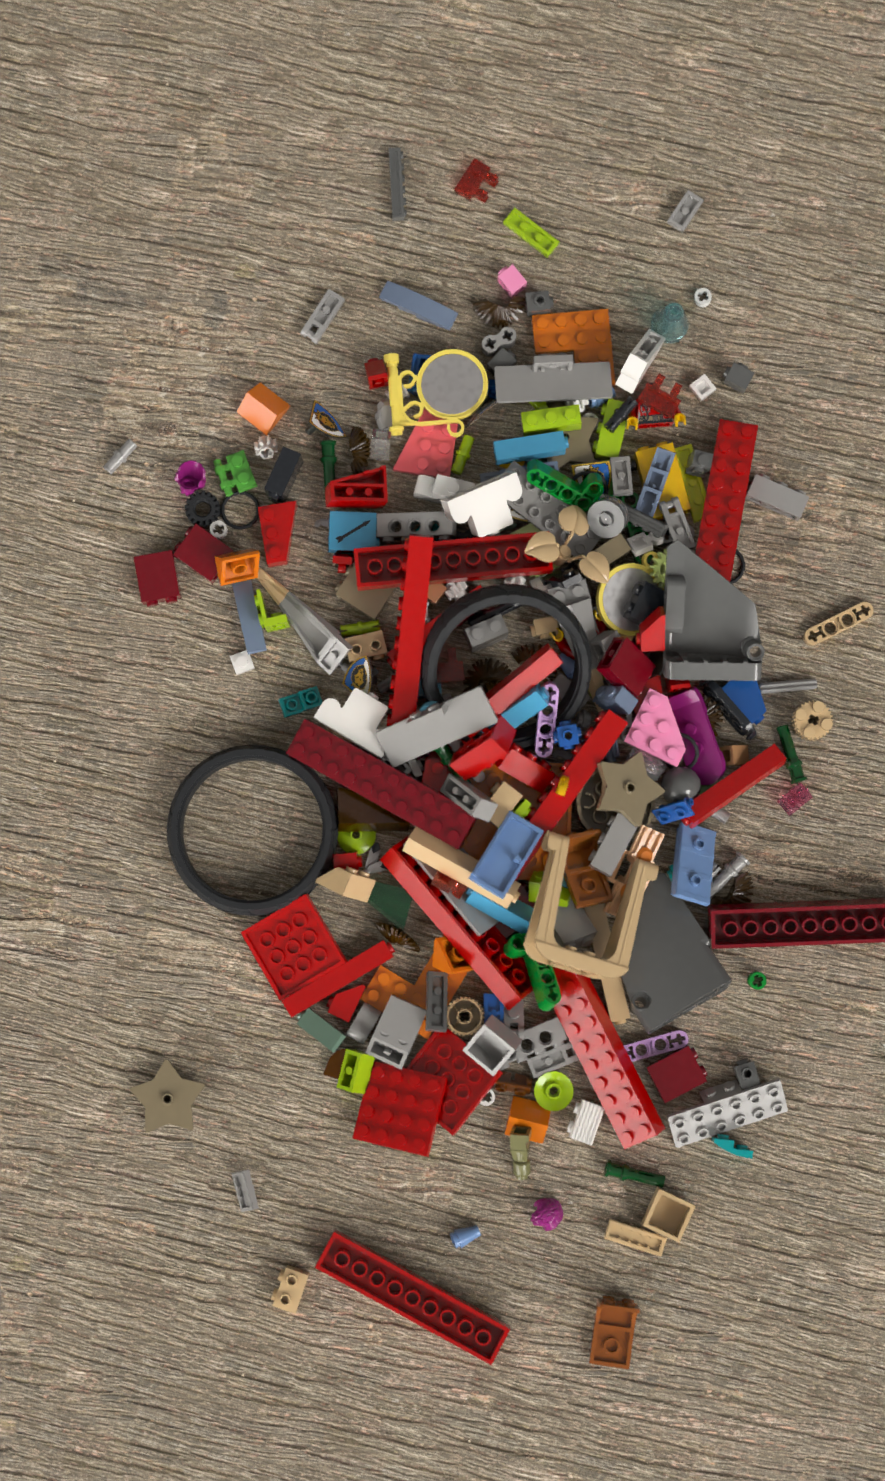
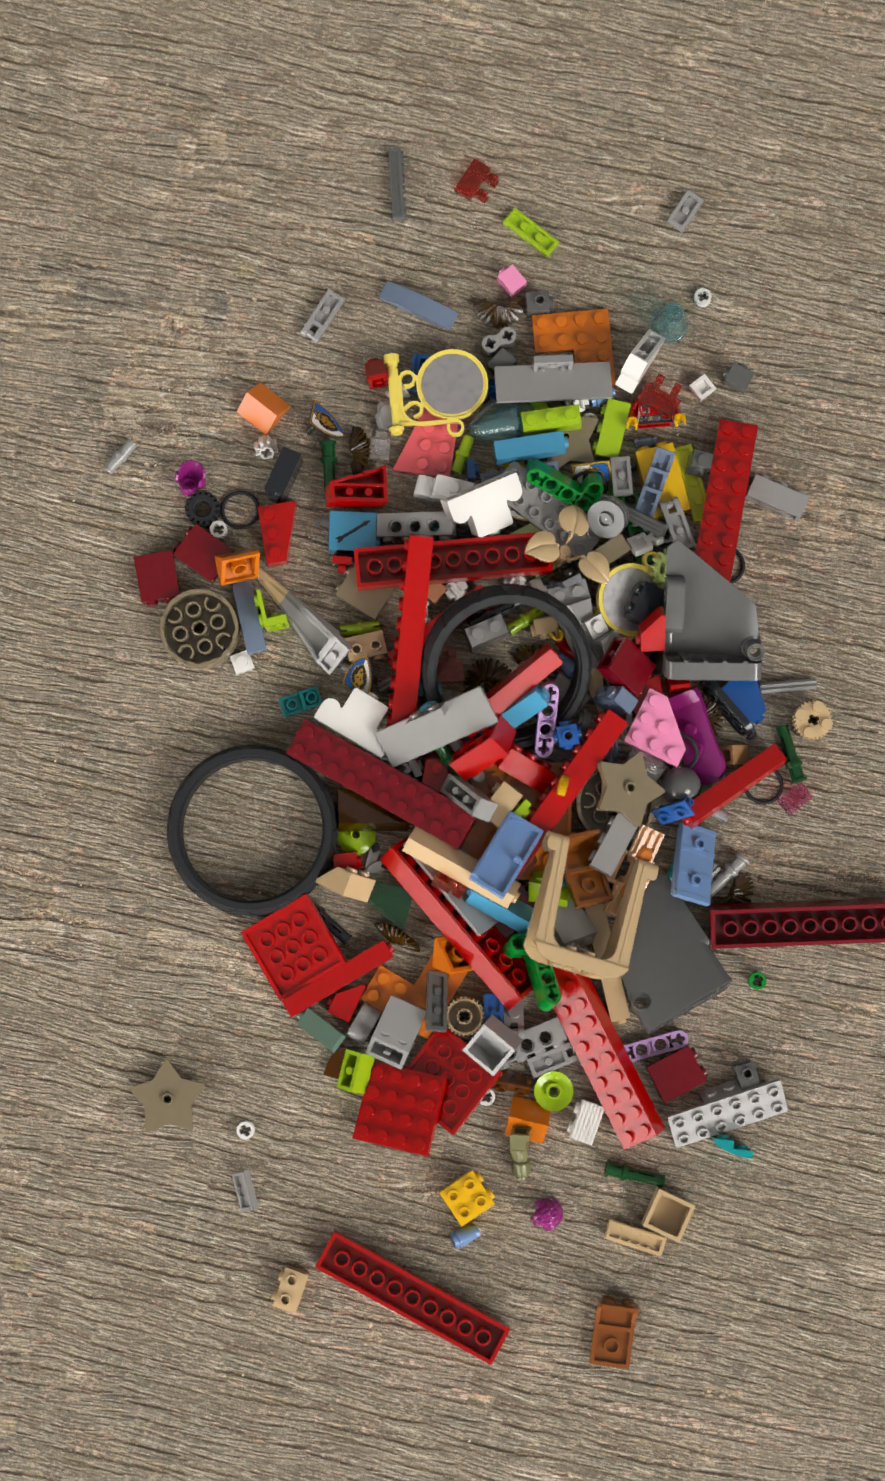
(217, 639): none -> dark tan brick
(240, 470): bright green plate -> none
(247, 1124): none -> white bush
(343, 936): none -> black pin
(467, 1197): none -> yellow brick
(472, 470): none -> blue plate
(499, 425): none -> clear light blue cone
(524, 620): none -> lime pin
(595, 626): none -> white plate
(621, 414): black pin -> none
(645, 441): none -> sand blue piece
(774, 798): none -> black piece
(838, 624): tan beam -> none

